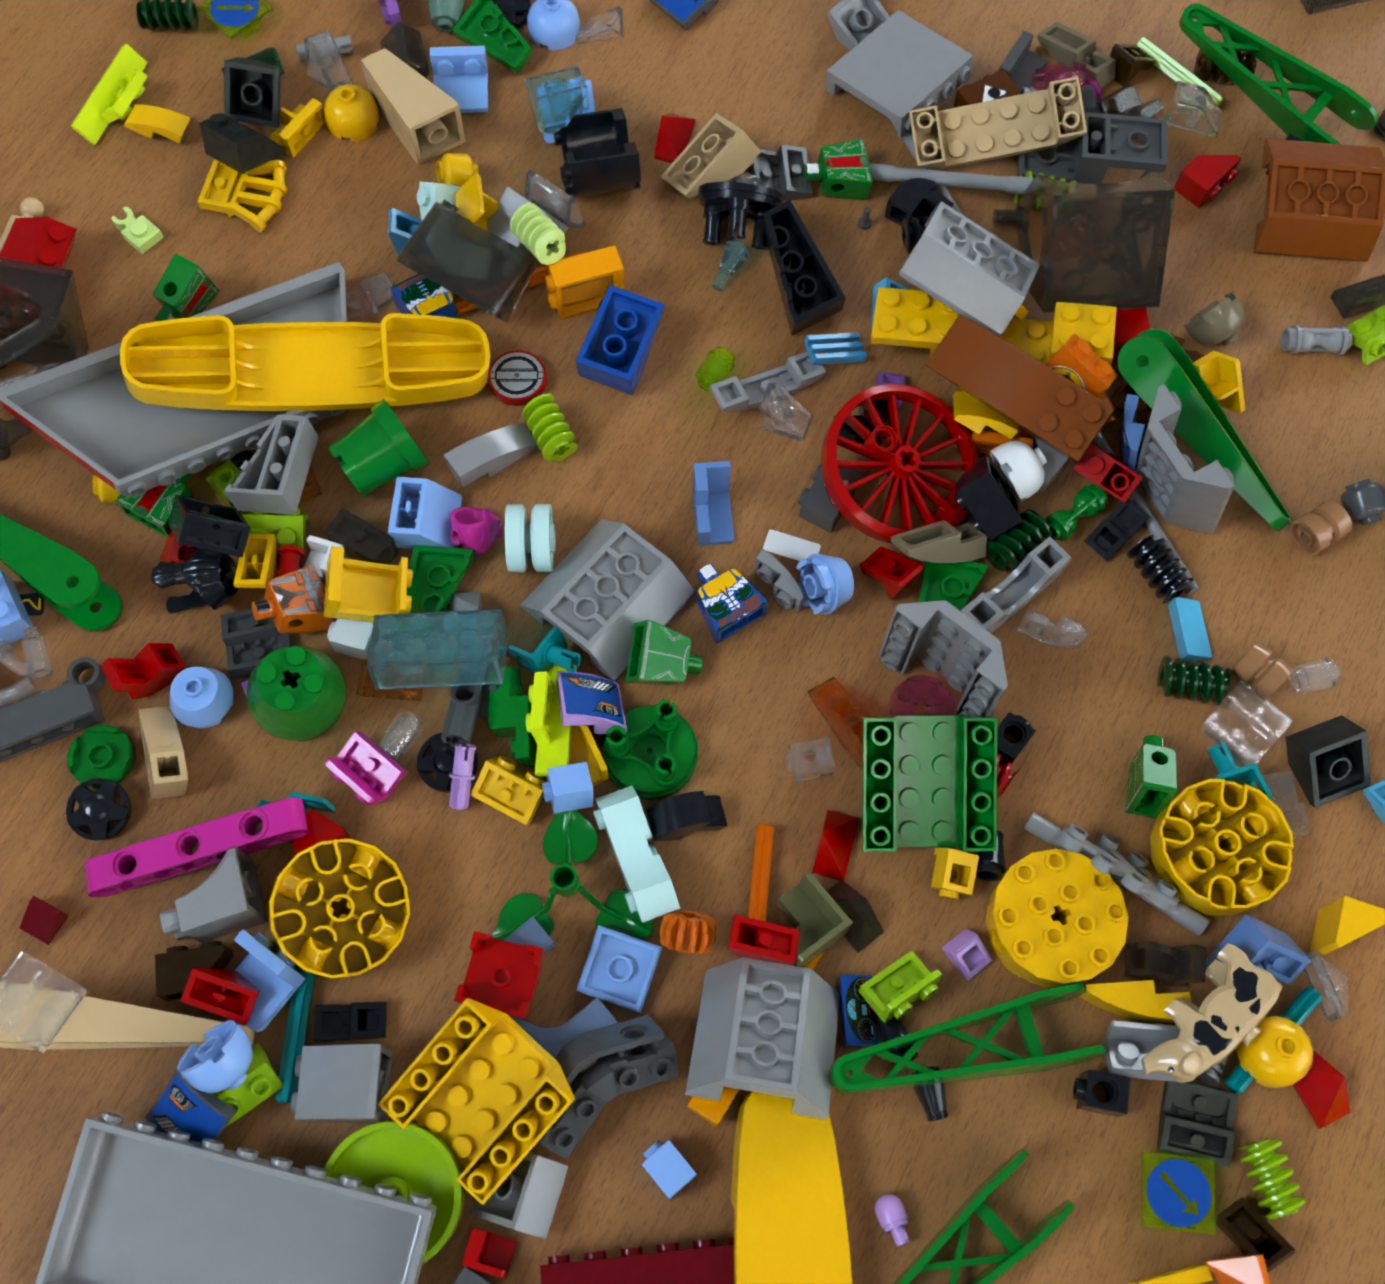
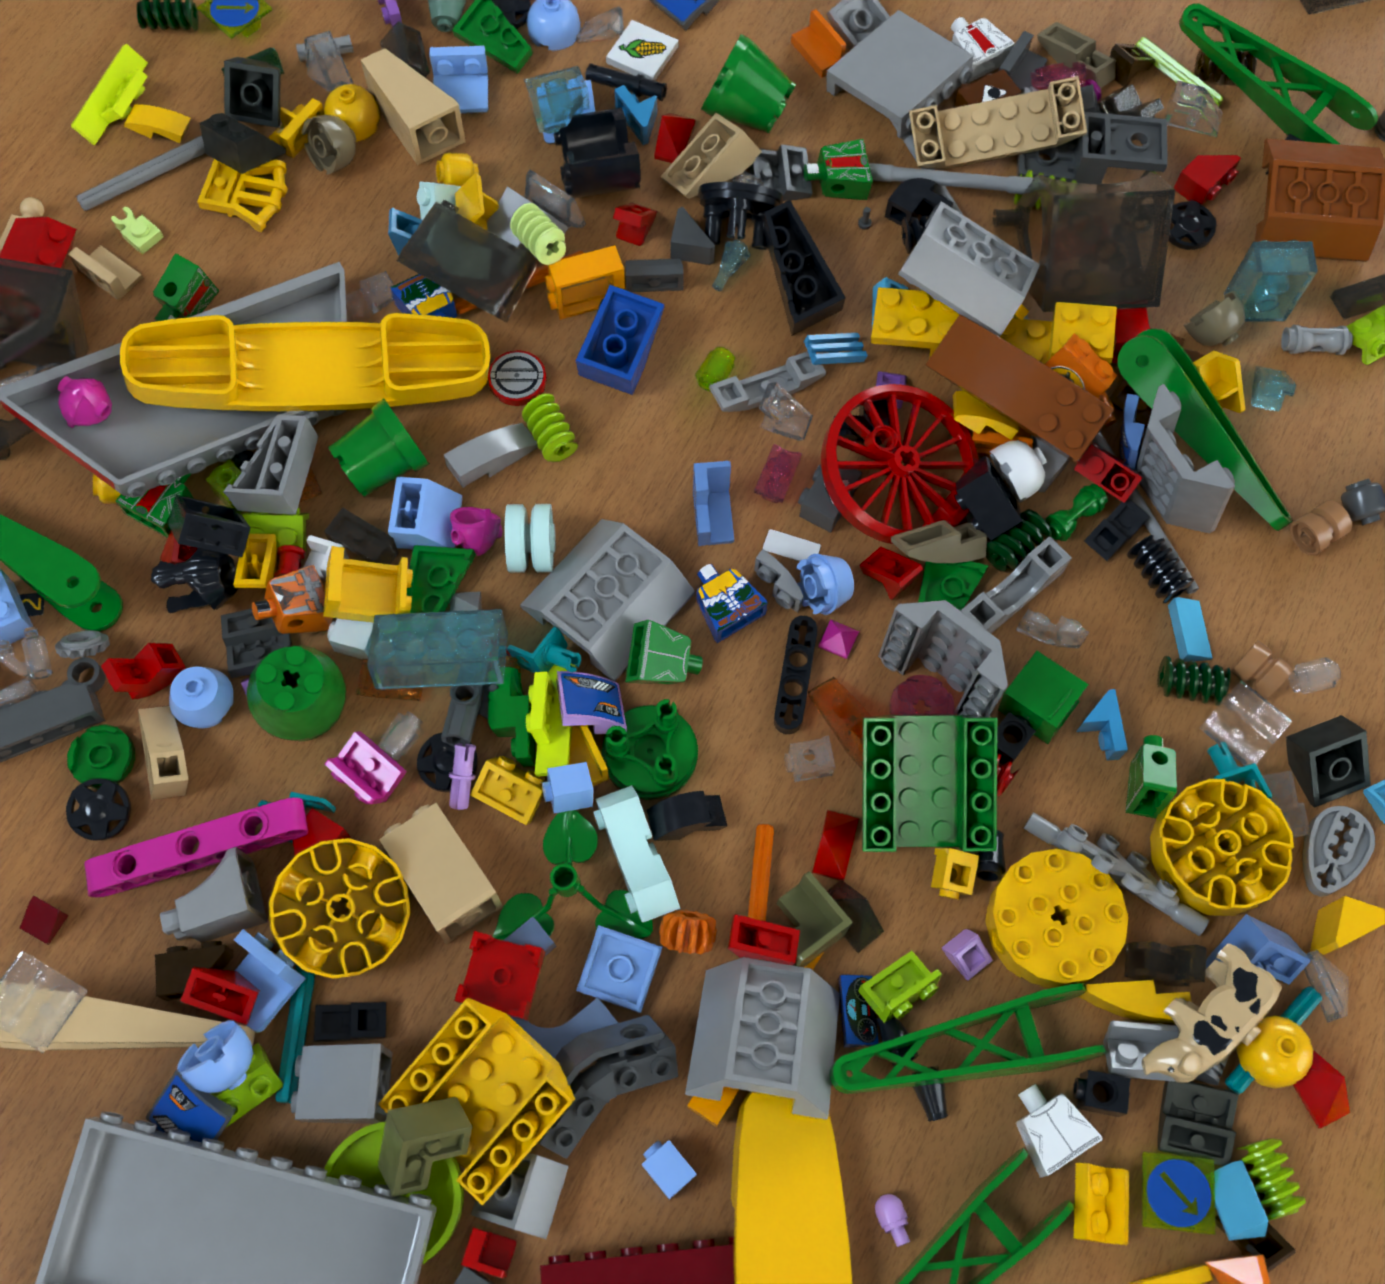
(82, 644): none -> light grey gear
(83, 401): none -> dark pink helmet
(106, 271): none -> tan panel
(141, 174): none -> light grey axle
(330, 143): none -> dark tan cylinder
(419, 1136): none -> olive panel
(441, 872): none -> tan slope
(634, 222): none -> red slope
(636, 84): none -> black pin
(638, 115): none -> dark azure slope
(642, 51): none -> white tile
(654, 275): none -> dark grey panel
(690, 241): none -> dark grey slope
(749, 88): none -> green cone
(777, 474): none -> clear pink hips
(795, 674): none -> black beam
(819, 44): none -> orange panel
(838, 639): none -> dark pink slope
(984, 42): none -> white torso
(1043, 695): none -> green piece
(1053, 1131): none -> white torso
(1101, 1204): none -> yellow bracket
(1108, 719): none -> dark azure slope
(1192, 225): none -> black wheel
(1238, 1203): none -> medium azure slope
(1270, 388): none -> clear light blue slope
(1273, 278): none -> clear light blue brick
(1354, 853): none -> light grey piece

